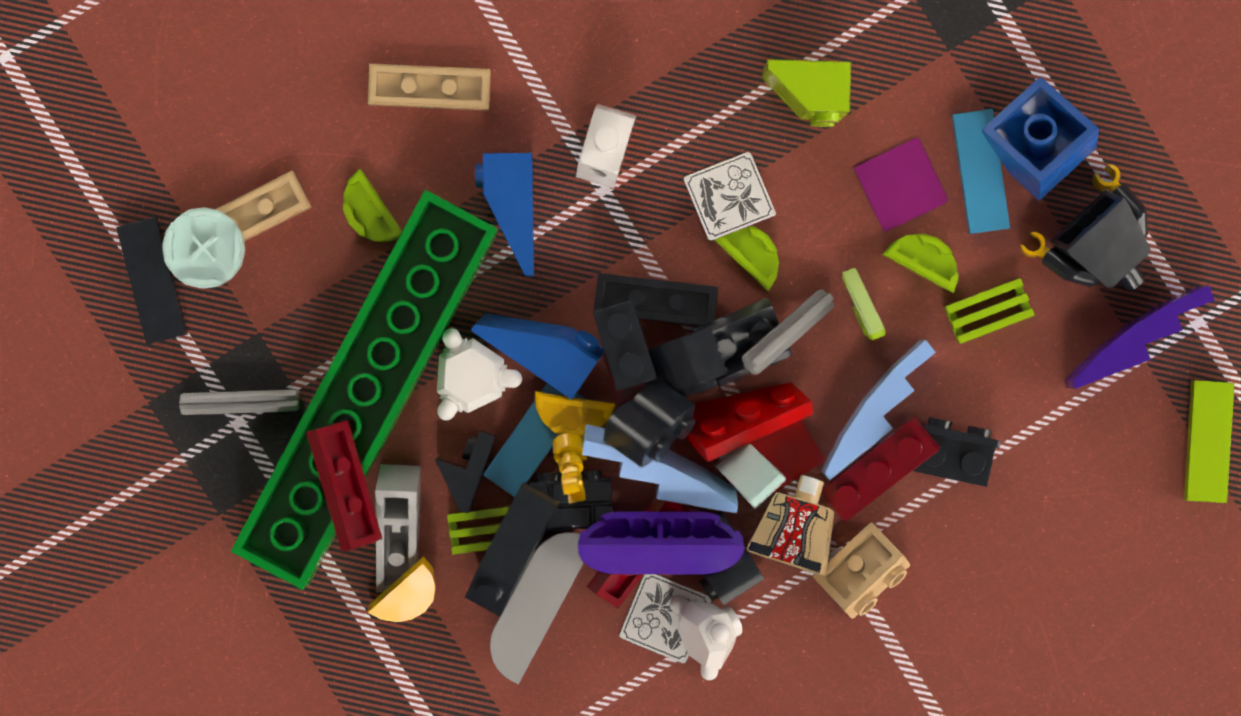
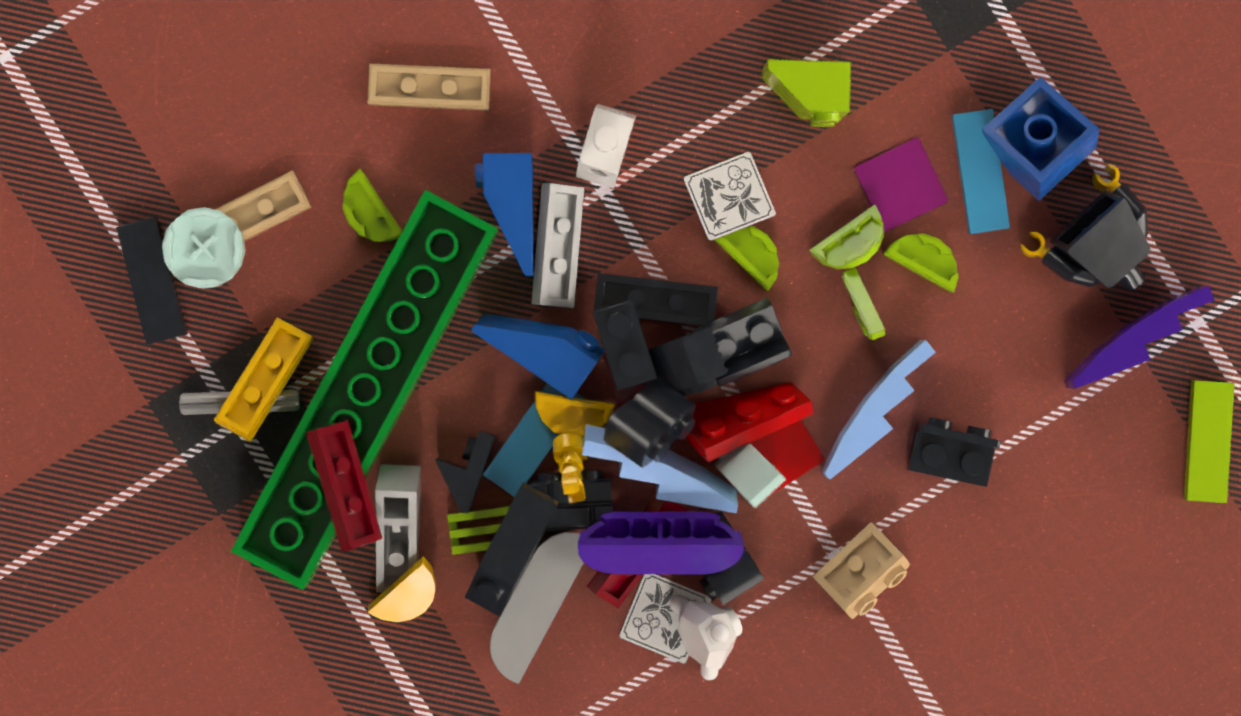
(263, 379): none -> yellow tile
(470, 375): white rock -> none
(557, 245): none -> light grey plate
(788, 332): light grey axle -> none
(796, 529): torso -> none
(853, 242): none -> lime tile
(880, 468): dark red plate -> none
(1021, 299): lime tile -> none

